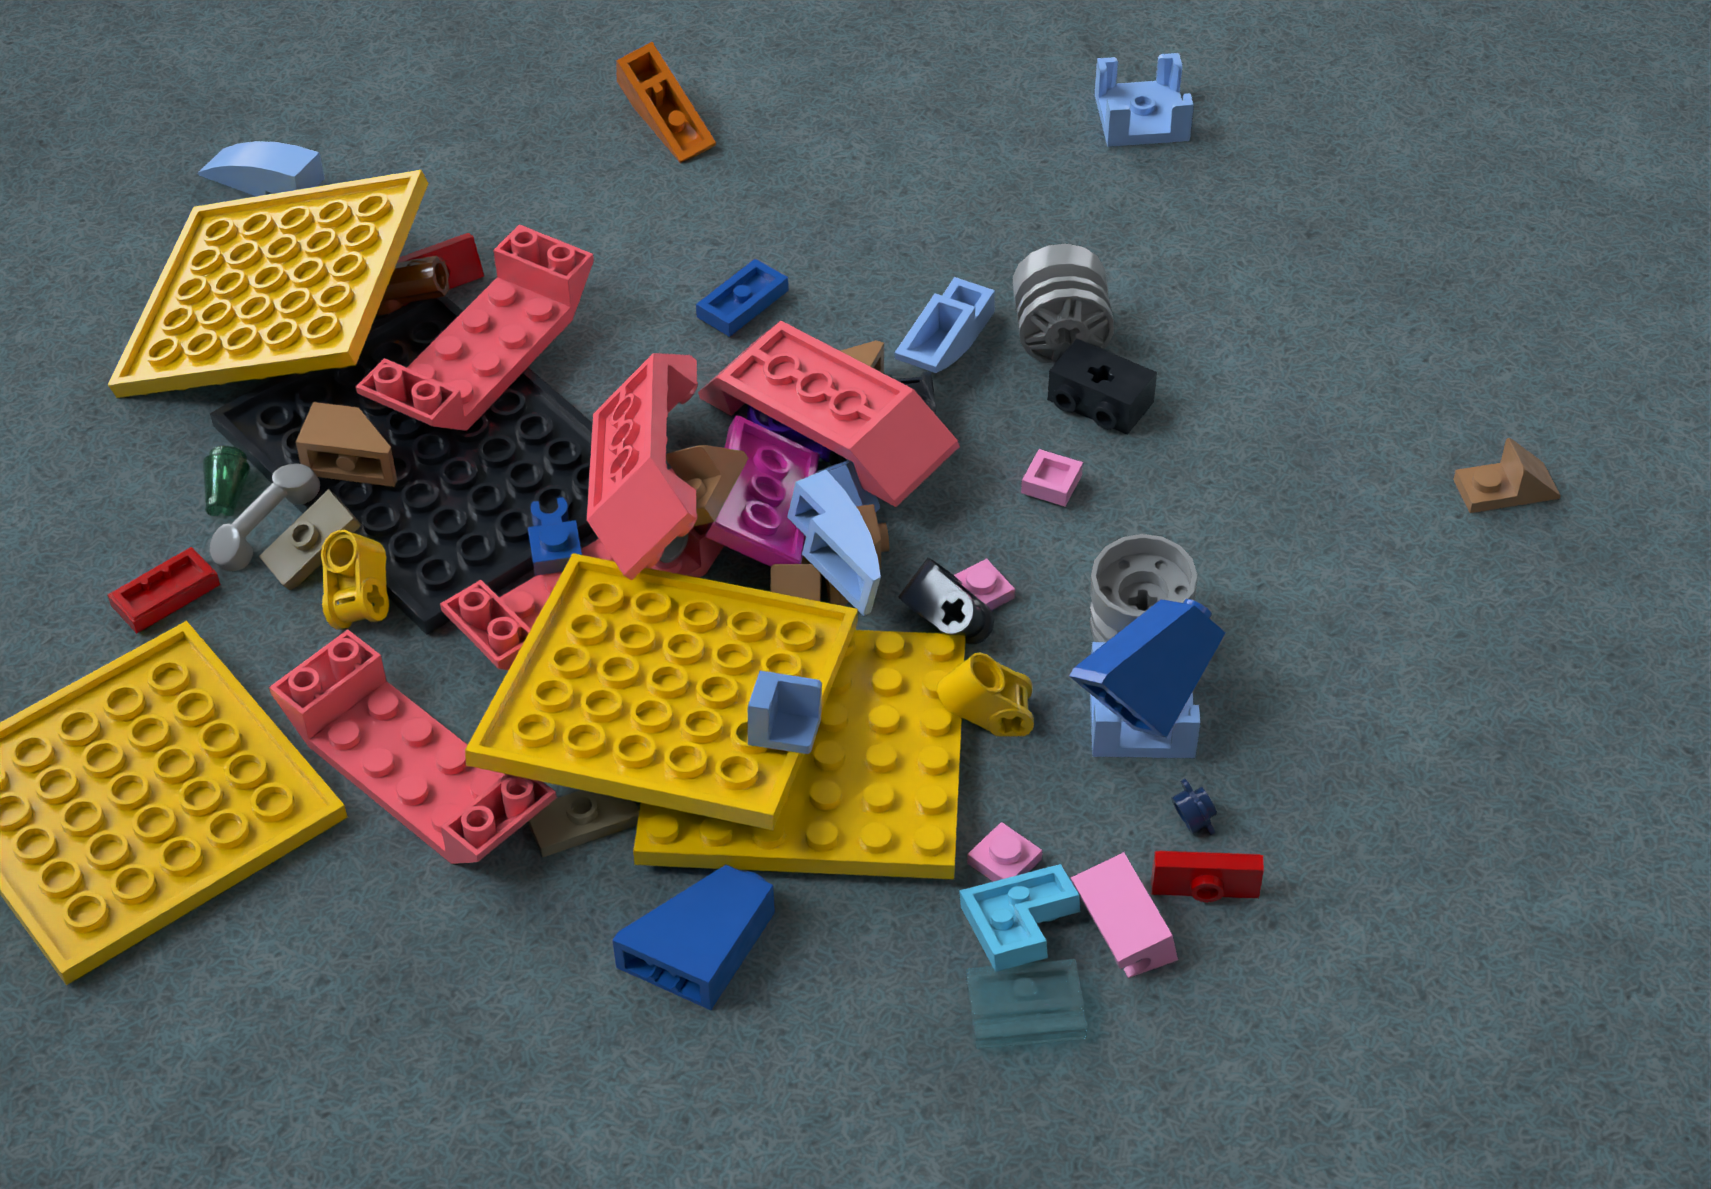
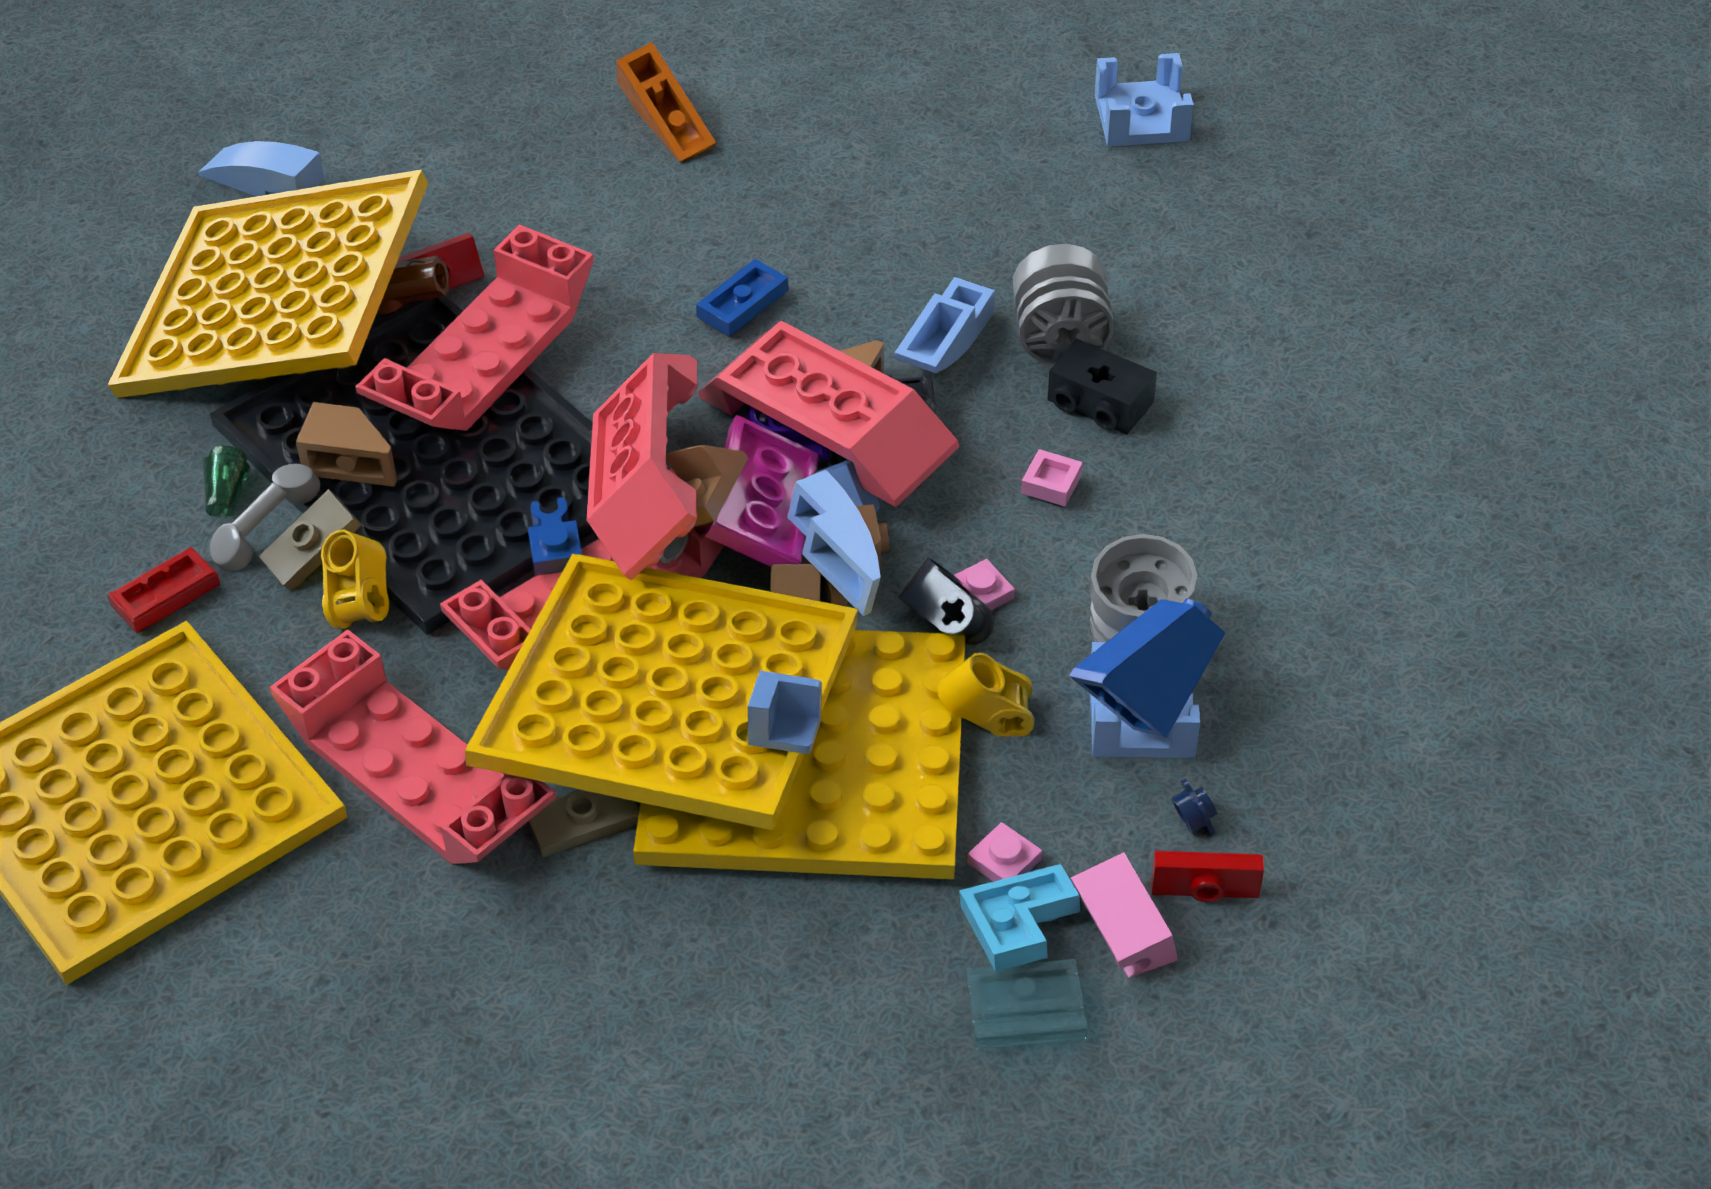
(698, 936): blue slope -> none
(1512, 482): medium nougat slope -> none

